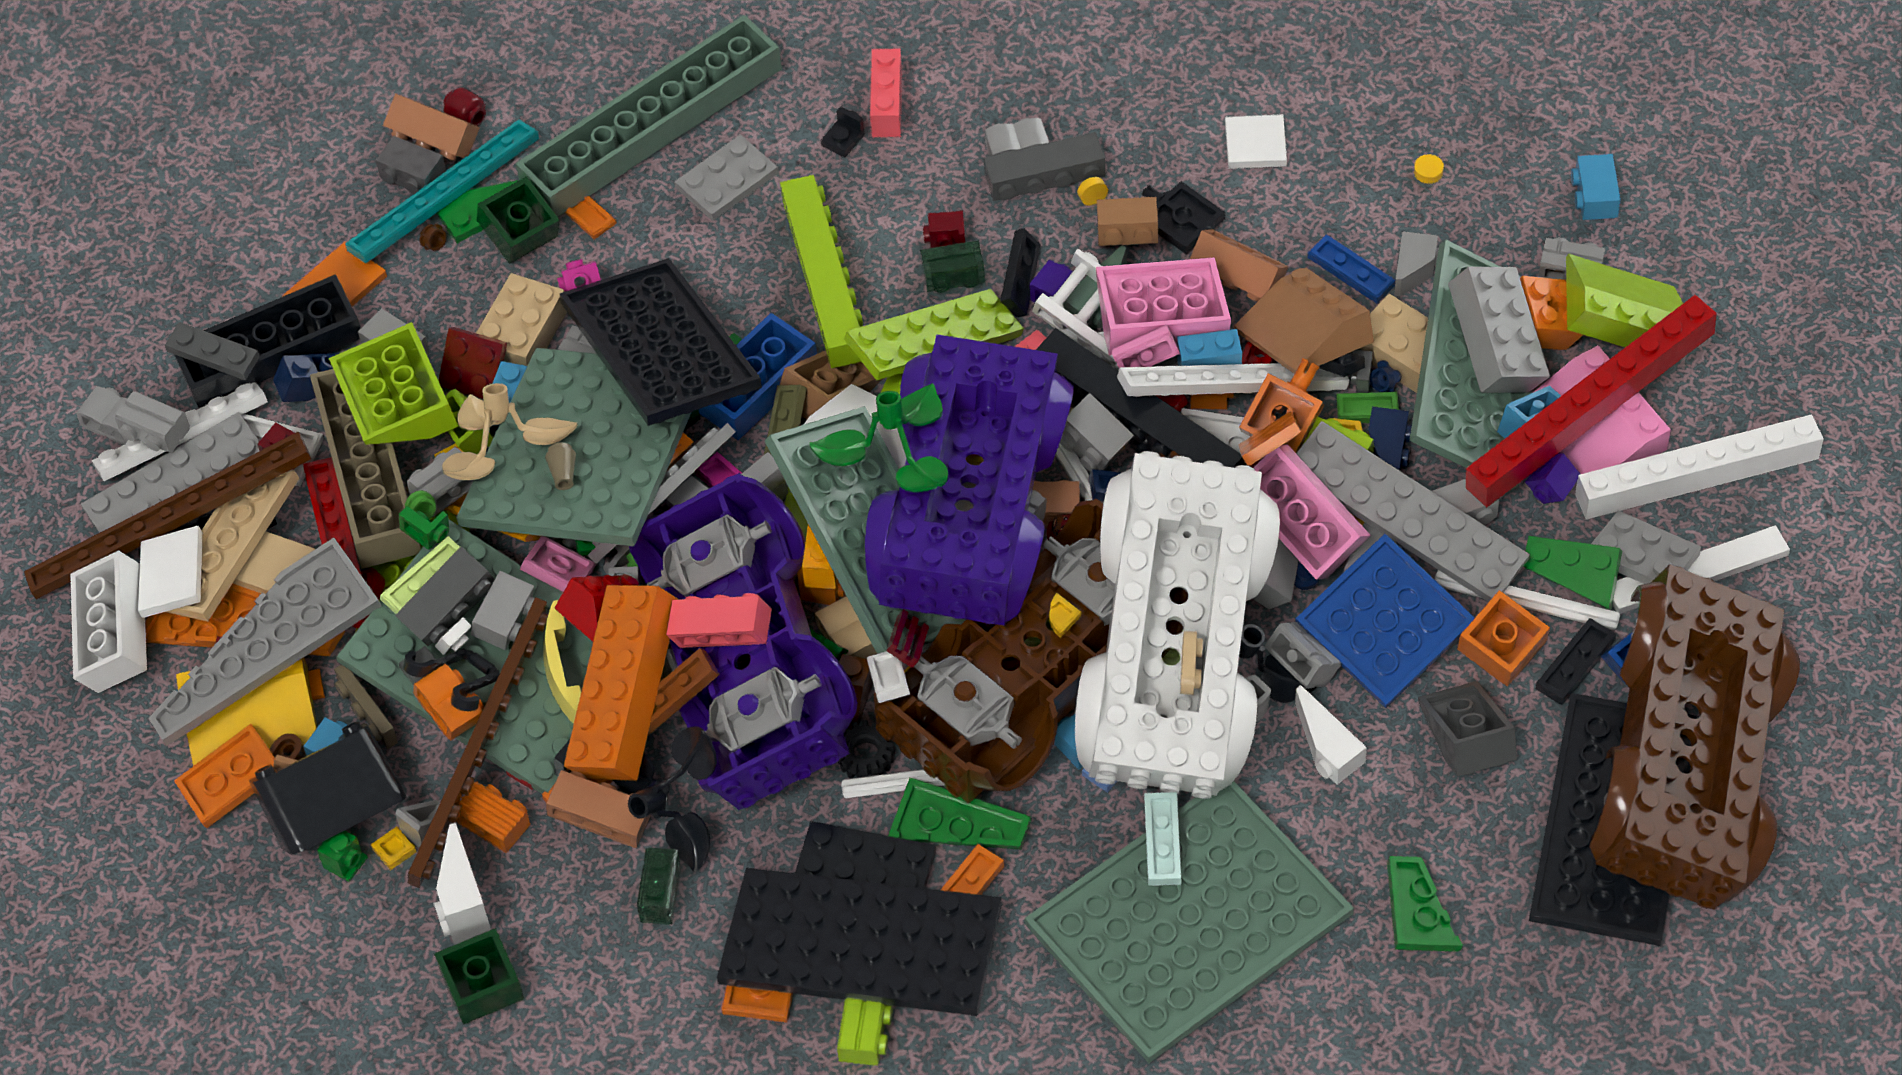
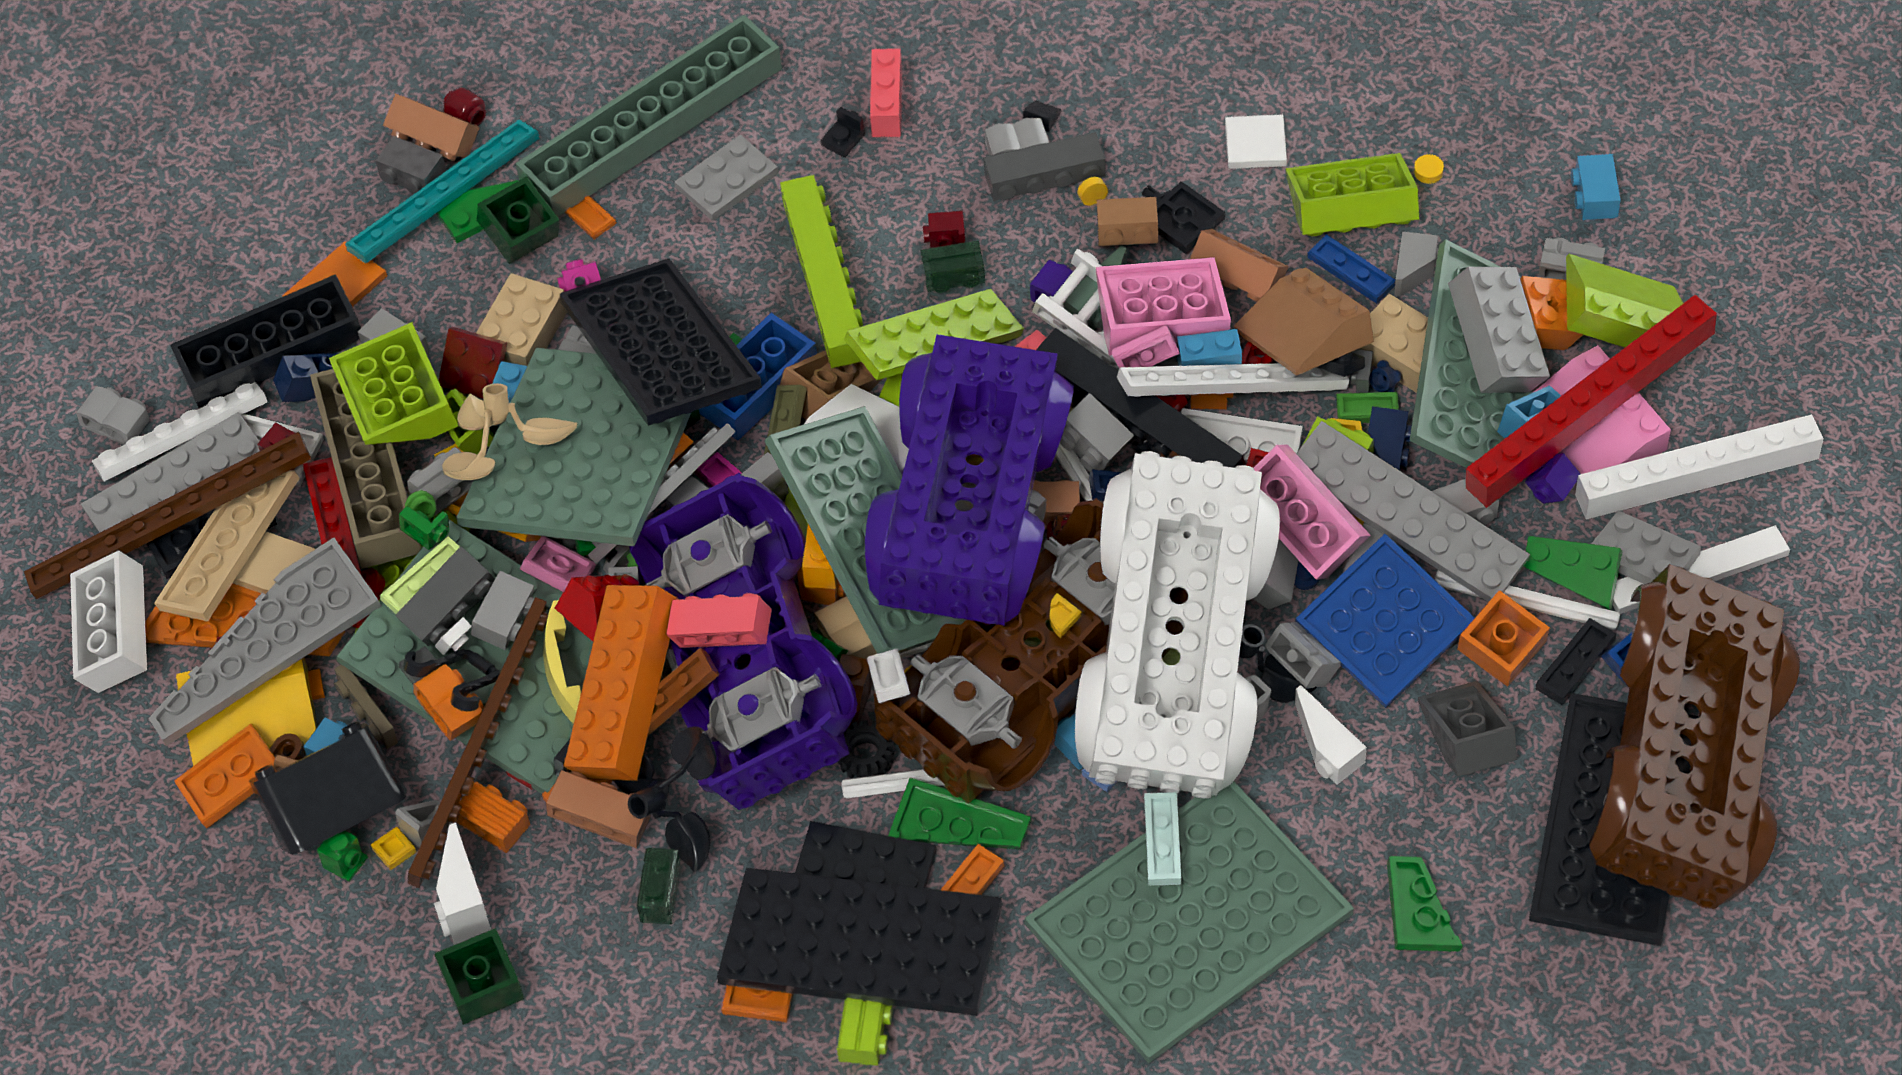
(151, 422): light grey brick -> none
(170, 571): white tile -> none
(212, 351): dark grey plate -> none
(433, 237): reddish brown plate -> none
(561, 463): dark tan cone -> none
(912, 628): dark red tile -> none
(918, 409): green plant -> none
(1020, 272): black plate -> none
(1045, 112): none -> black slope
(1191, 649): tan plate -> none
(1269, 438): orange tile -> none
(1291, 396): orange brick -> none
(1353, 194): none -> lime slope

